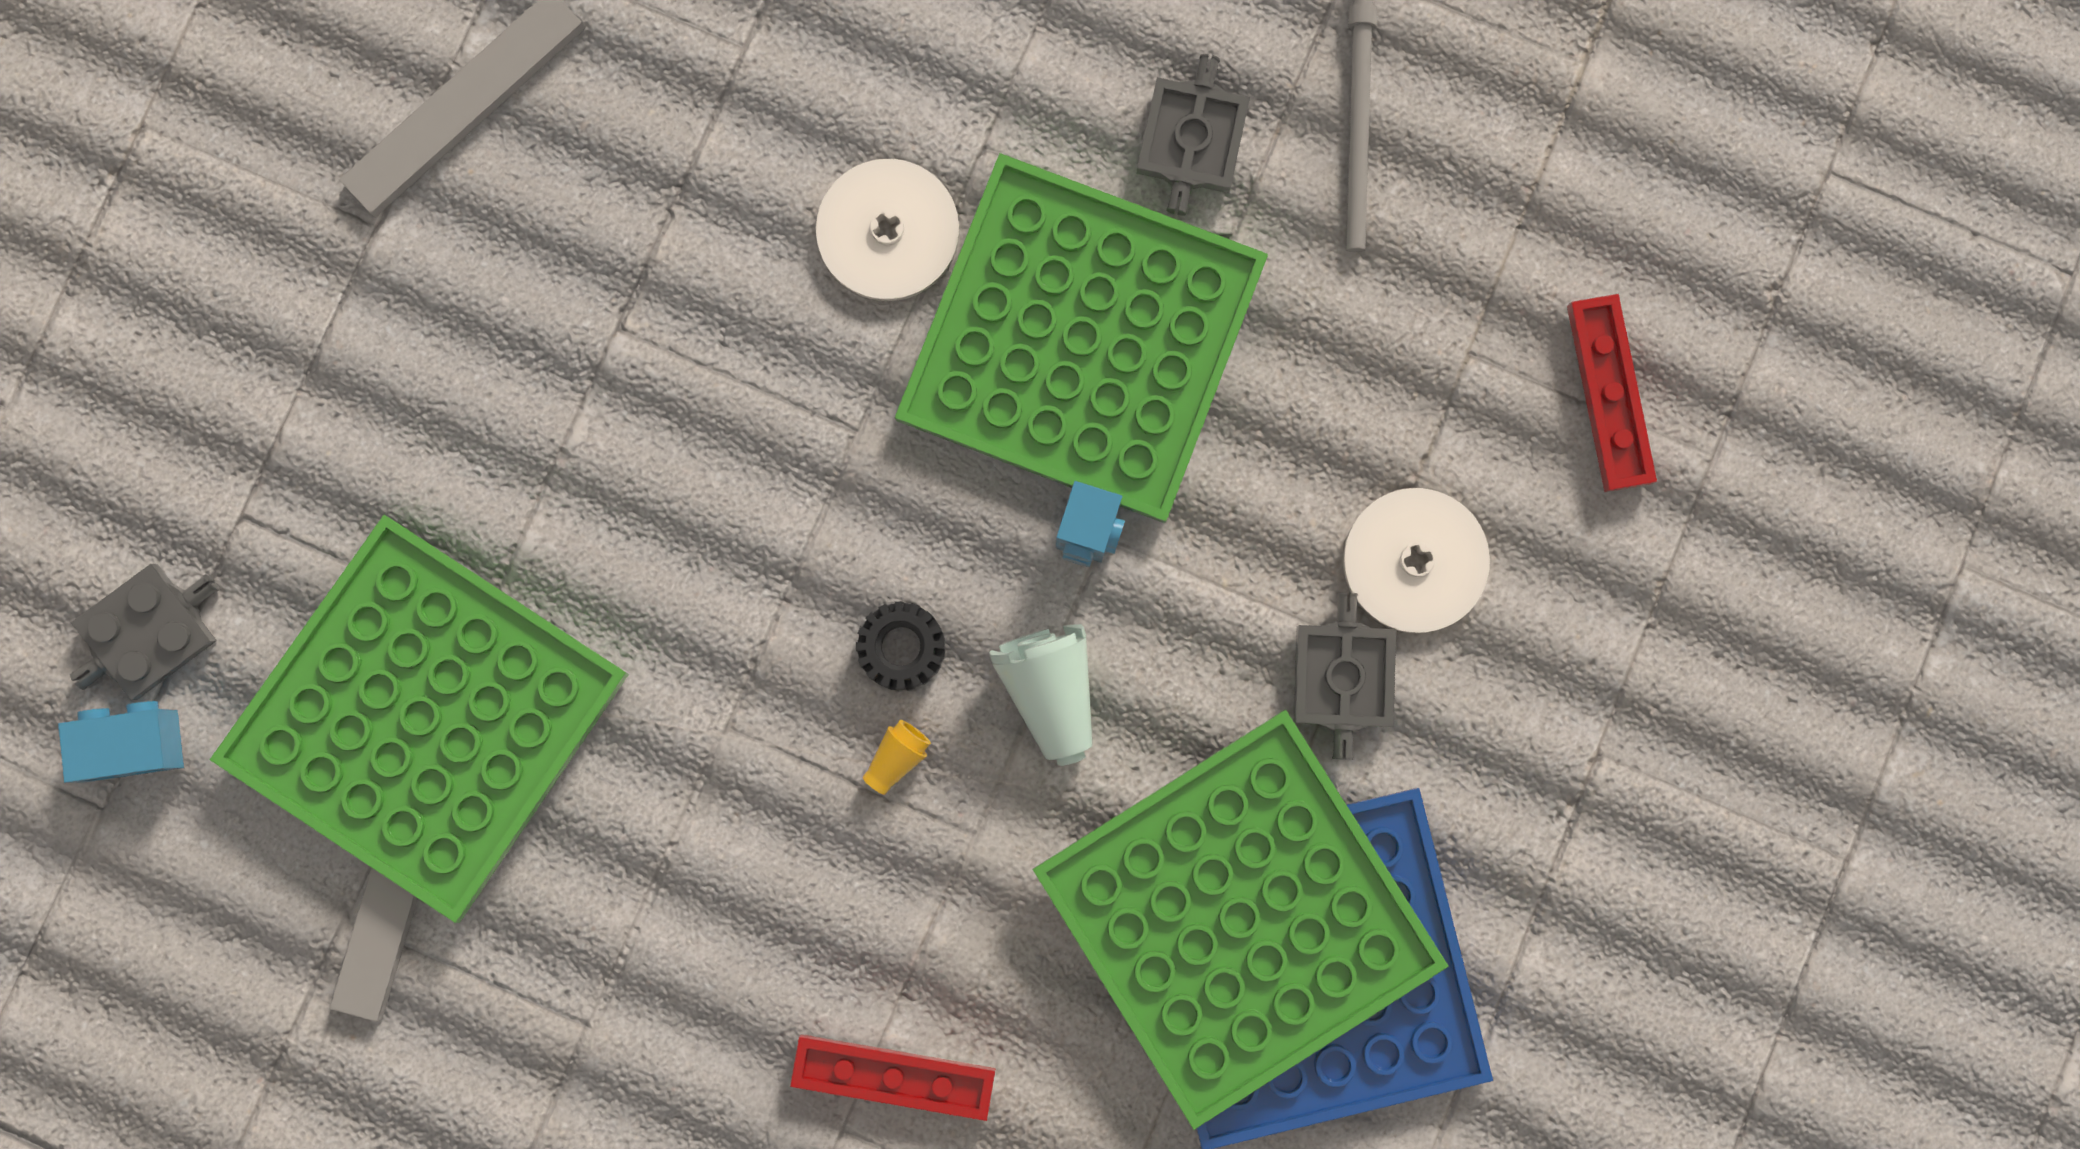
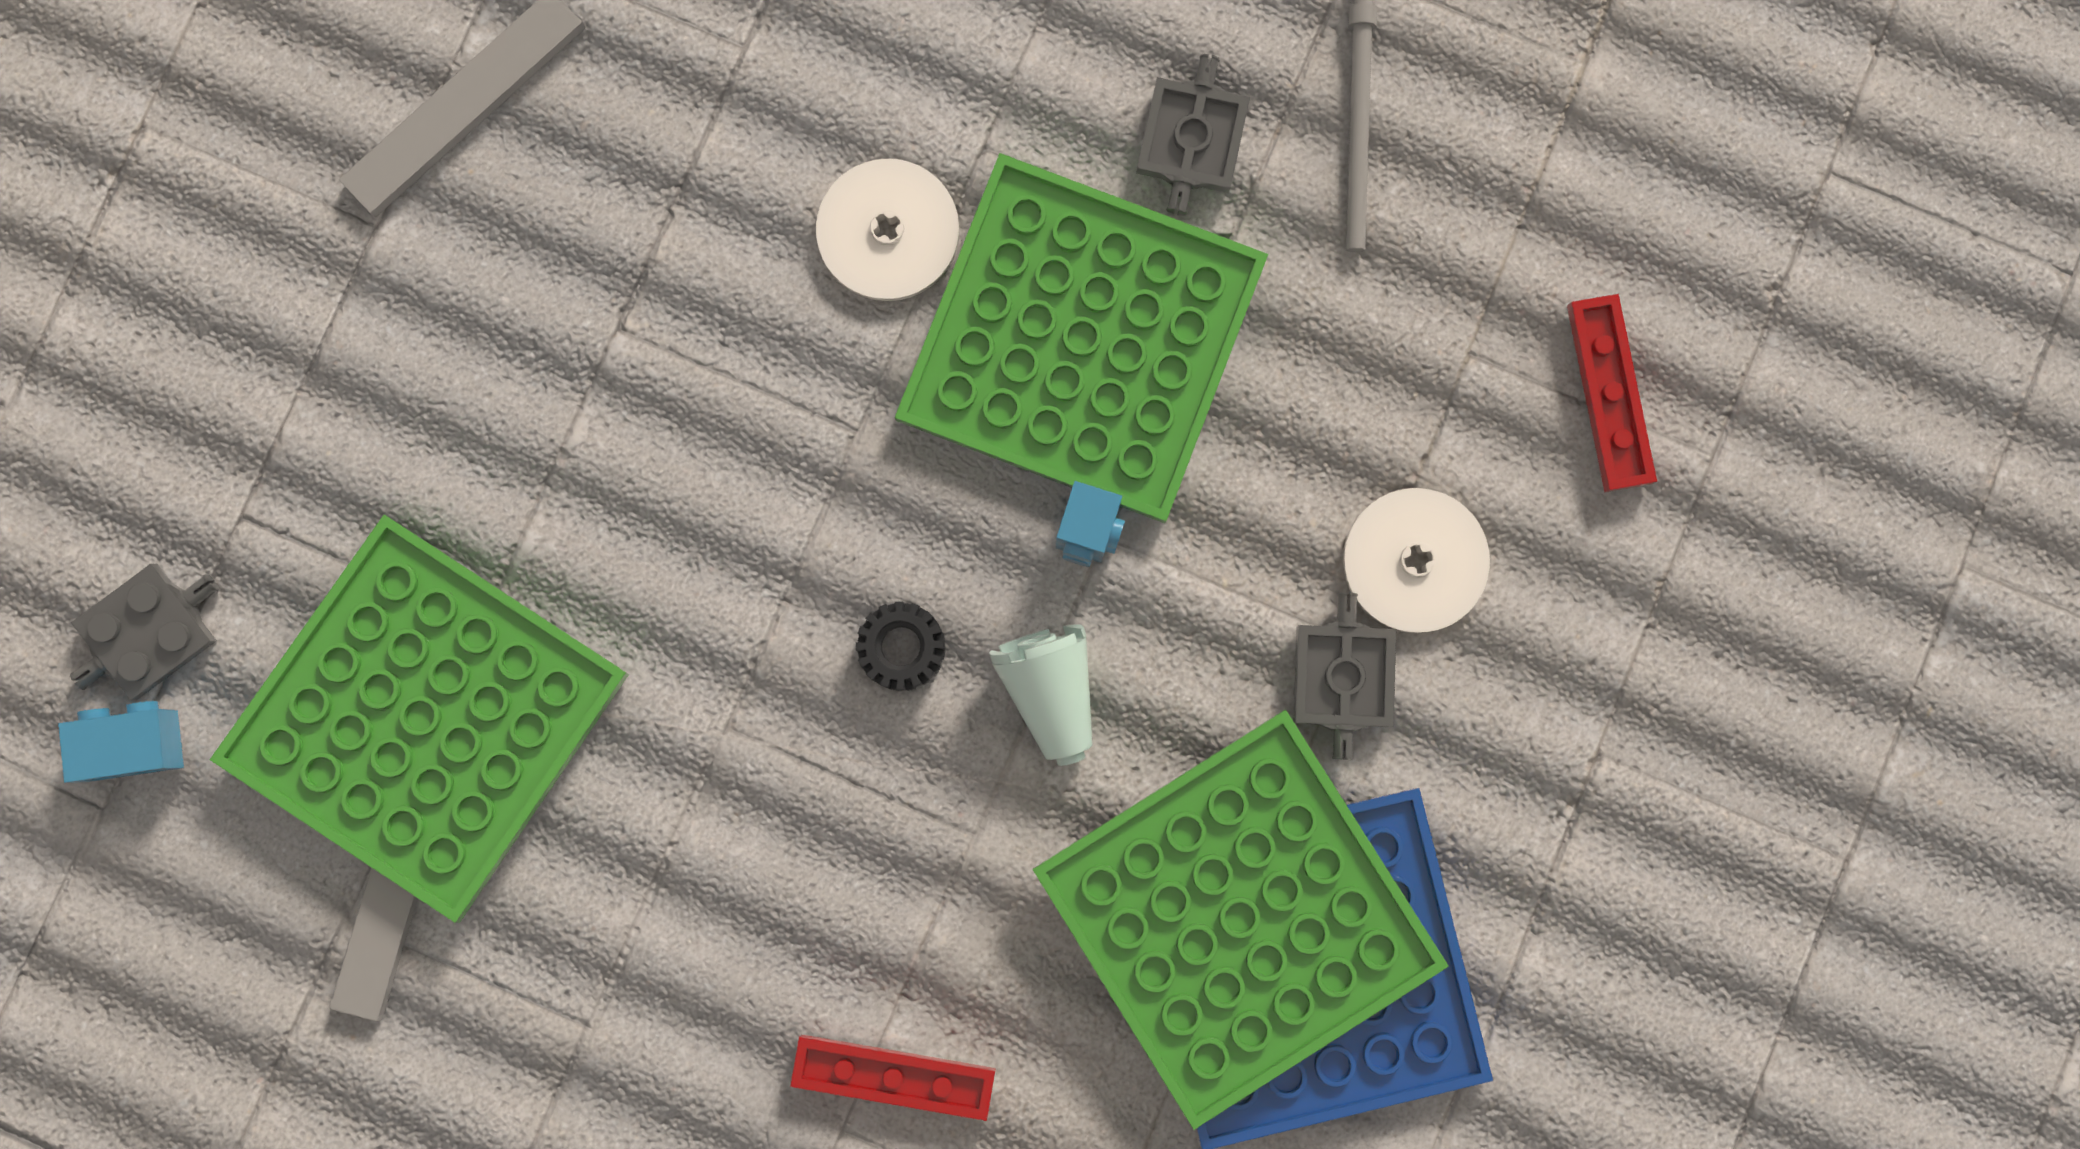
(897, 755): yellow cone -> none

